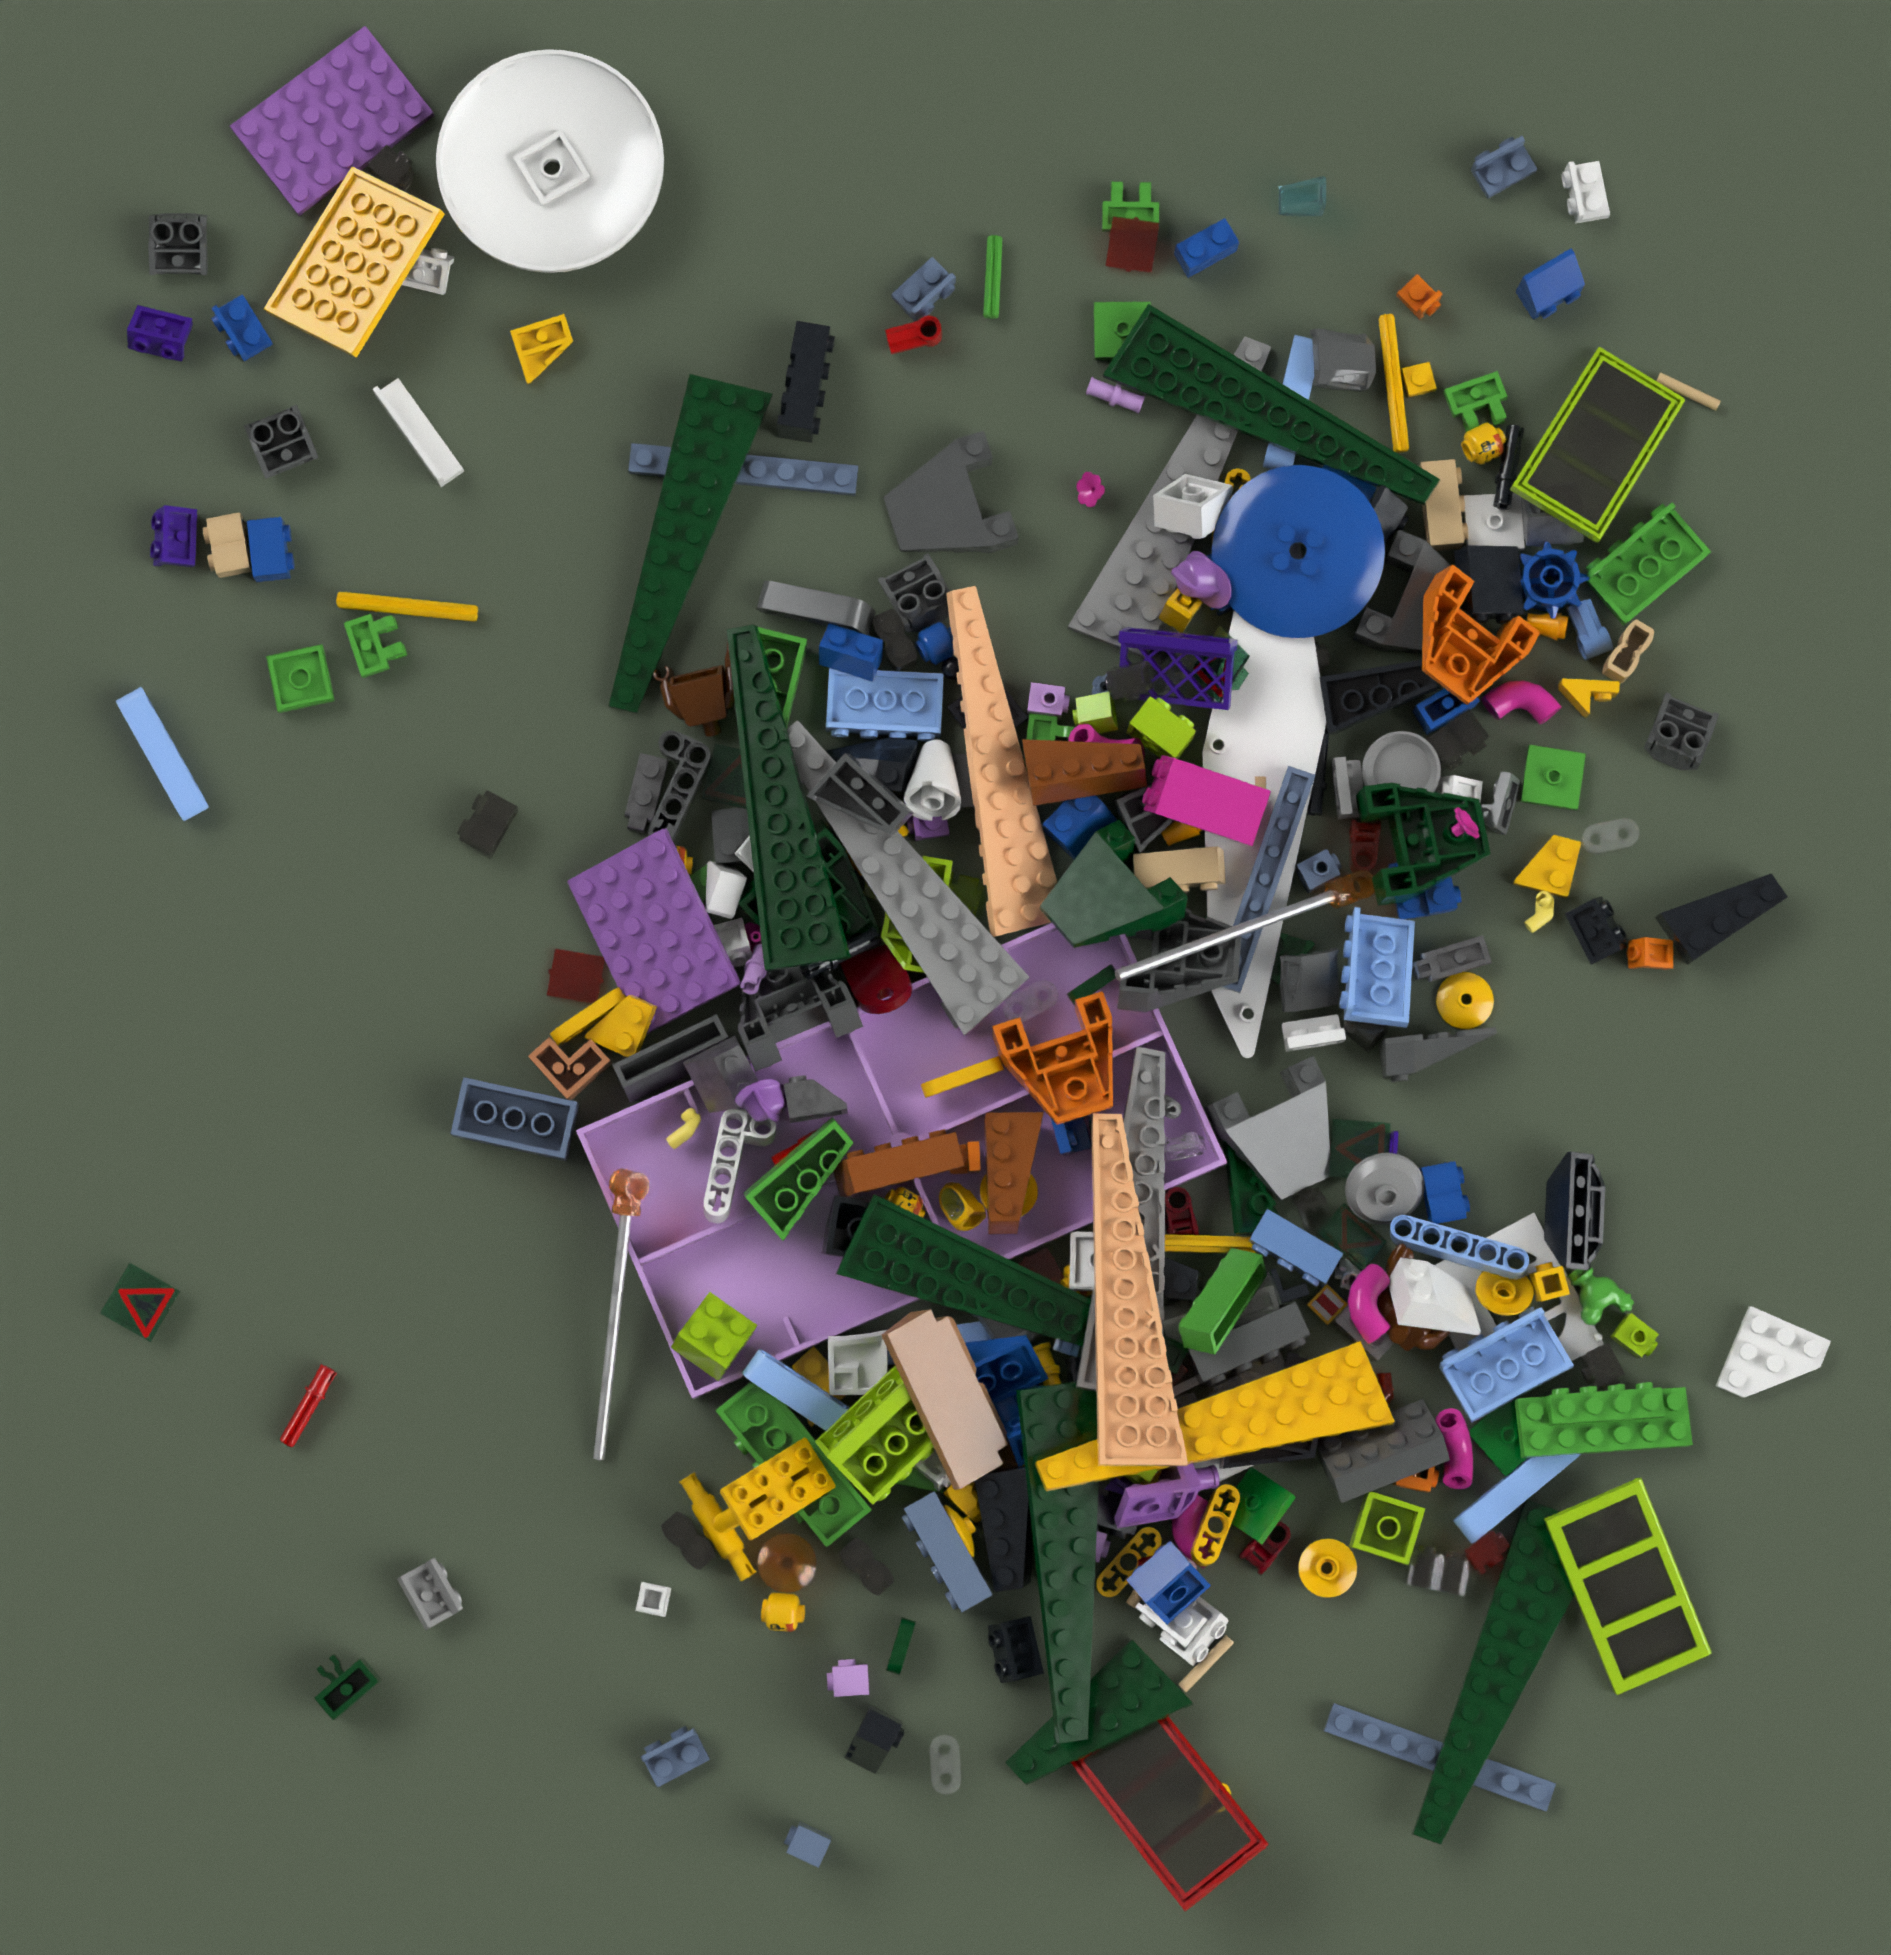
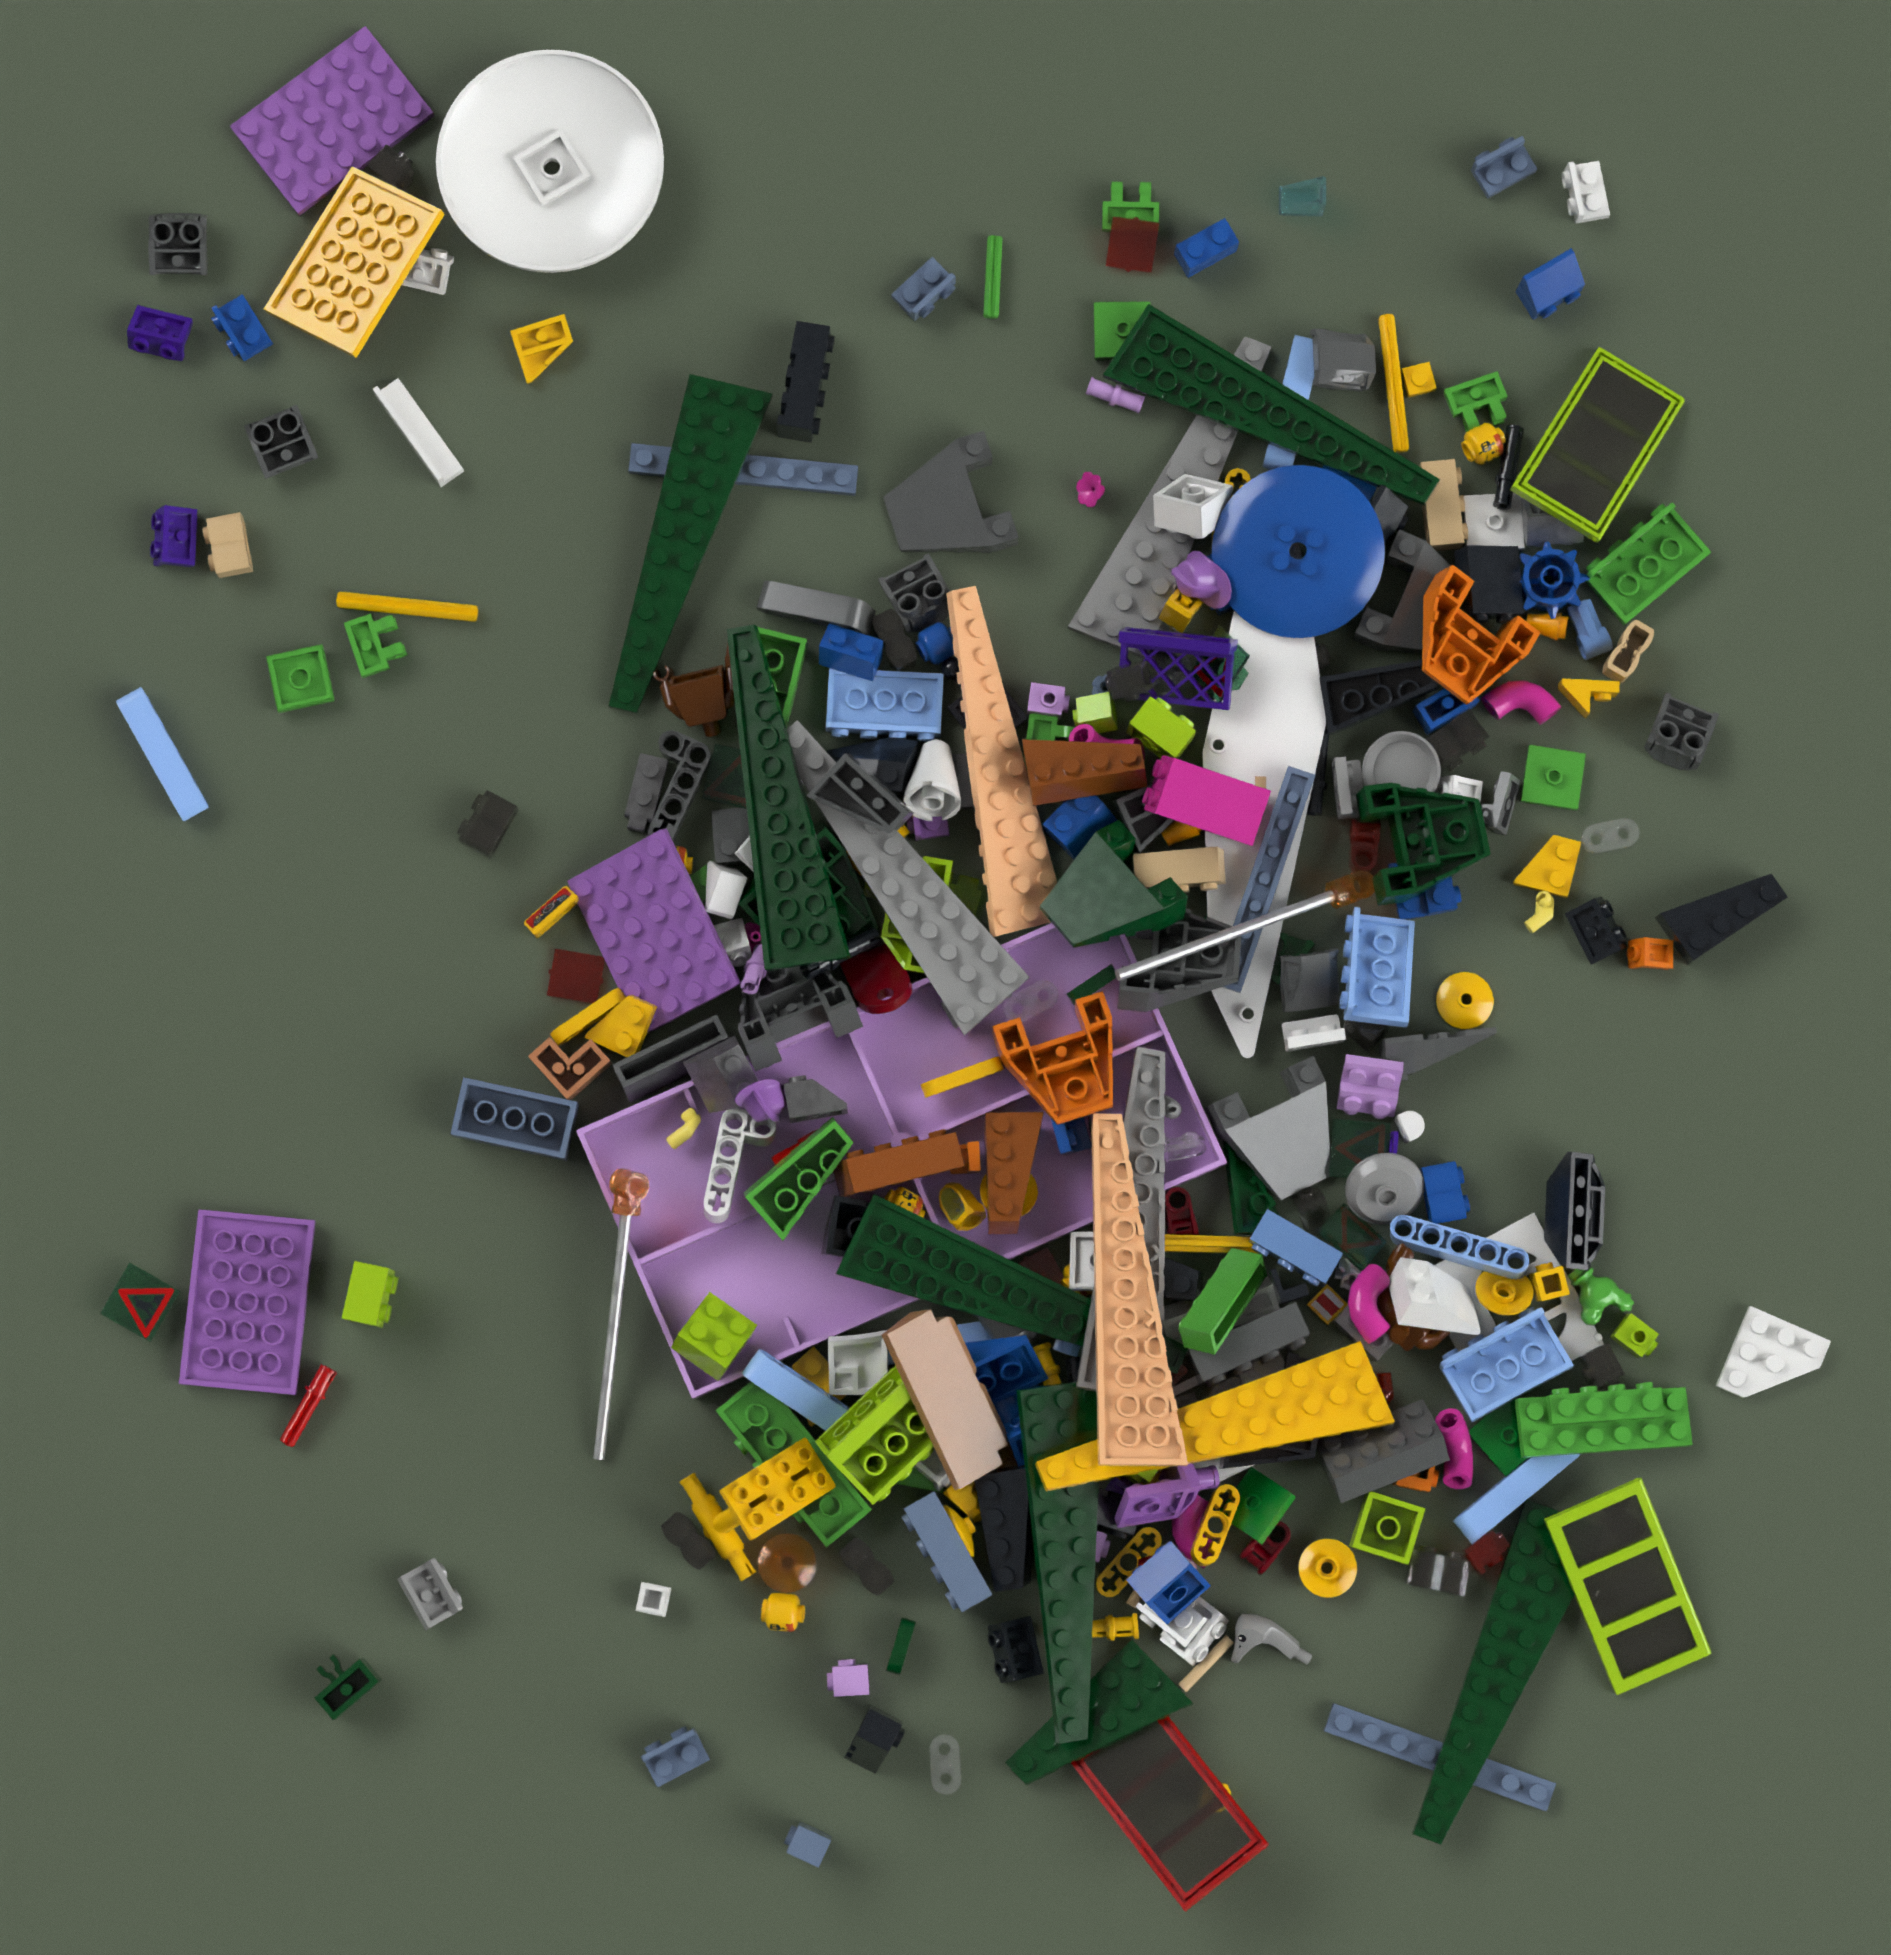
(247, 1302): none -> medium lavender plate
(269, 549): blue brick -> none
(369, 1294): none -> lime brick
(551, 911): none -> slope
(910, 337): red piece -> none
(1116, 1627): none -> yellow pin
(1256, 1629): none -> light grey animal
(1318, 870): sand blue brick -> none
(1369, 1086): none -> lavender plate
(1410, 1125): none -> white brick
(1420, 297): orange bracket -> none
(1452, 959): flat silver hinge -> none
(1464, 824): dark pink plant -> none
(1688, 391): tan piece -> none

